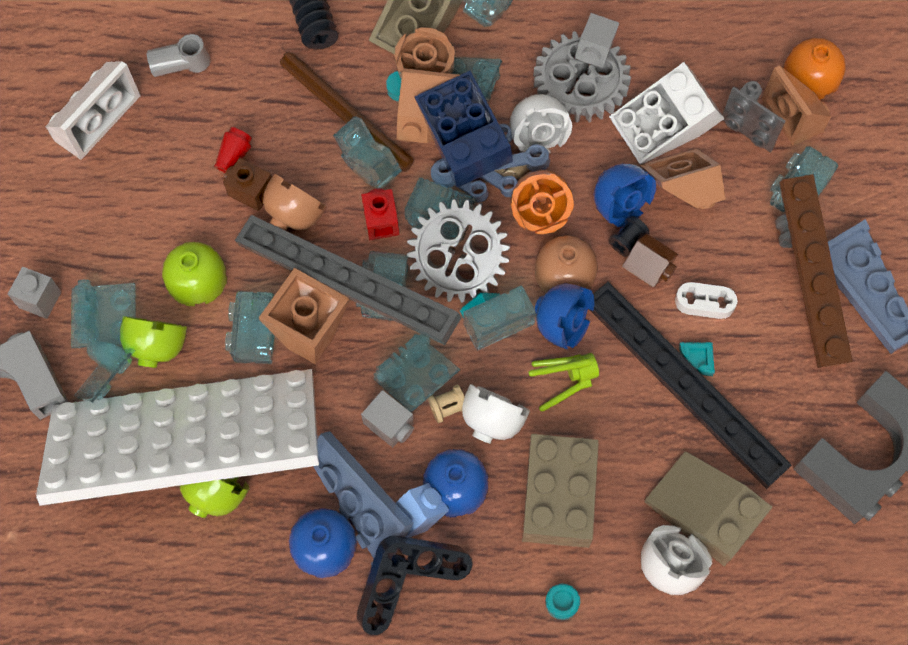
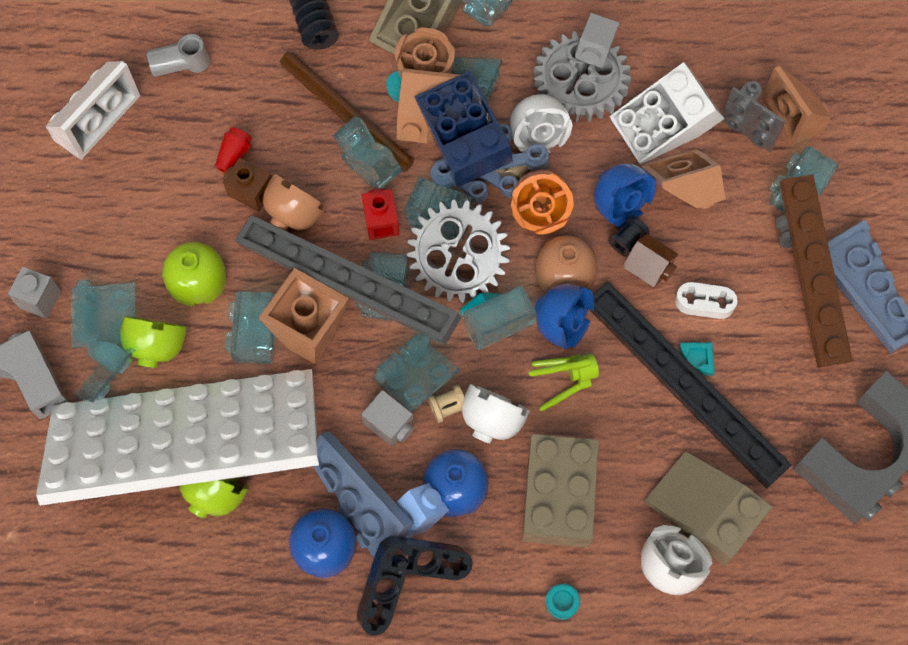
(817, 65): orange cylinder -> none

